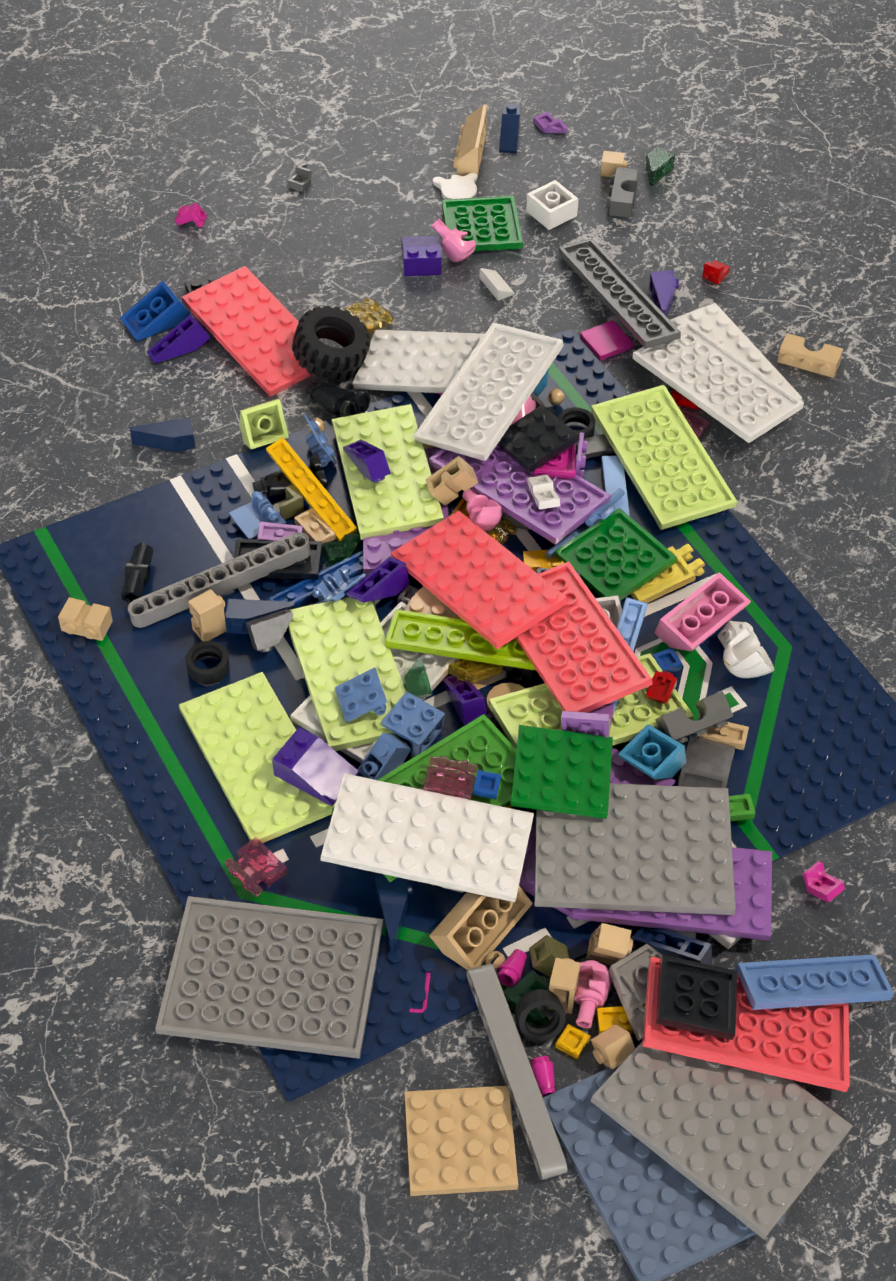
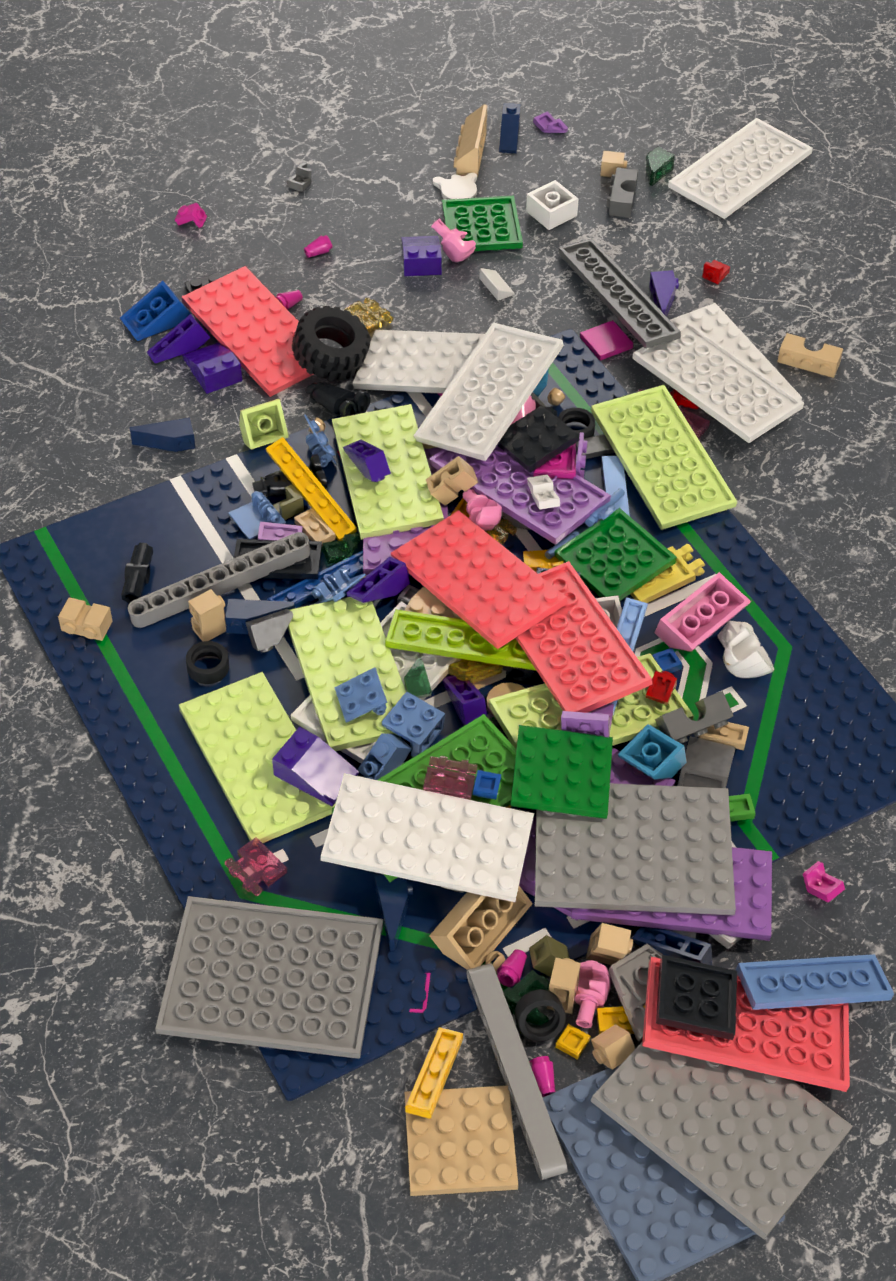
(214, 367): none -> dark purple slope
(289, 299): none -> dark pink cone
(318, 246): none -> dark pink cone
(434, 1073): none -> yellow tile
(740, 168): none -> white plate

